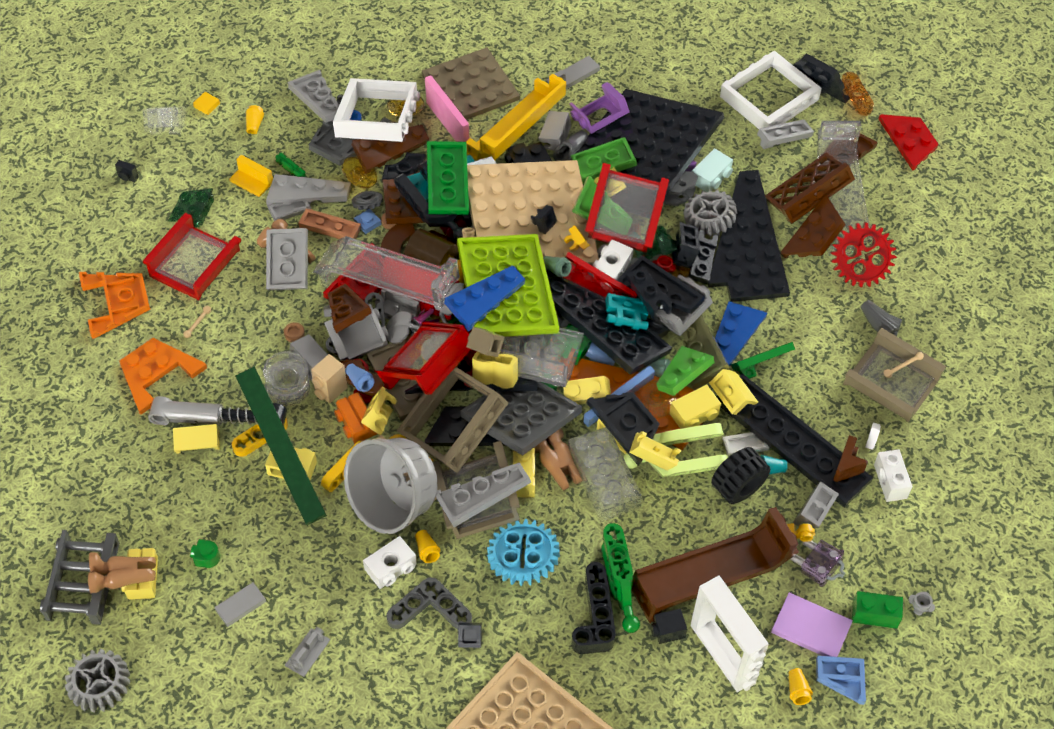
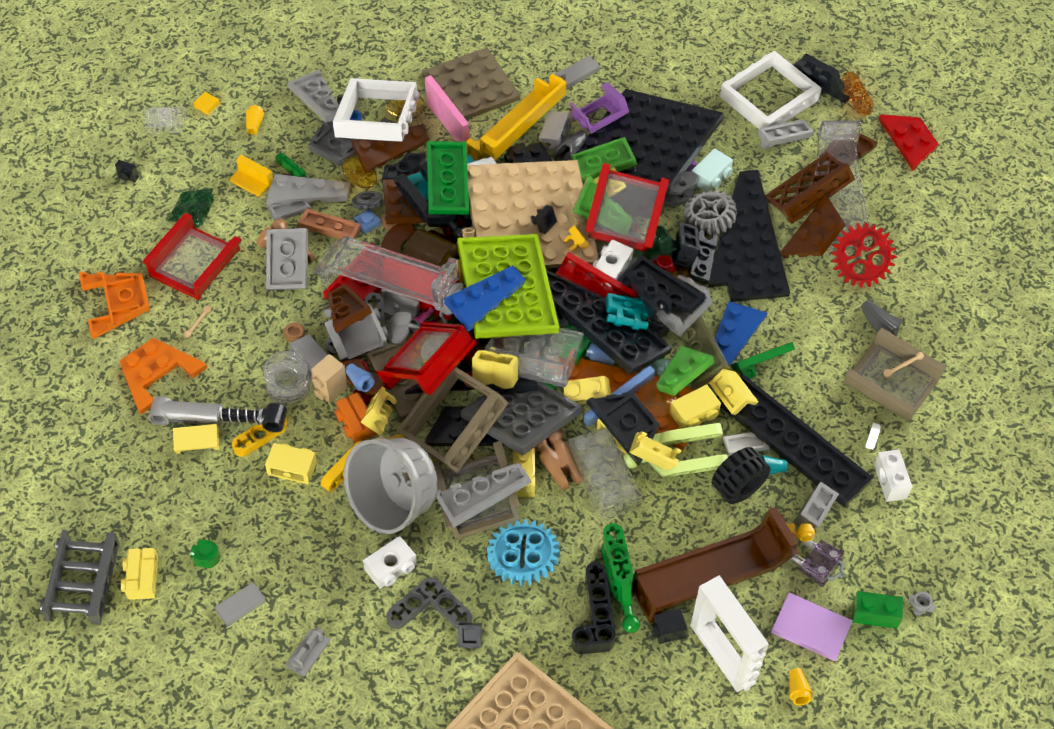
(84, 671): light grey gear -> none
(119, 571): medium nougat piece -> none
(281, 446): dark green tile -> none
(427, 547): yellow cone -> none
(485, 342): dark tan brick -> none
(557, 265): sand green cone -> none
(843, 676): medium blue wing -> none
(849, 463): reddish brown slope -> none

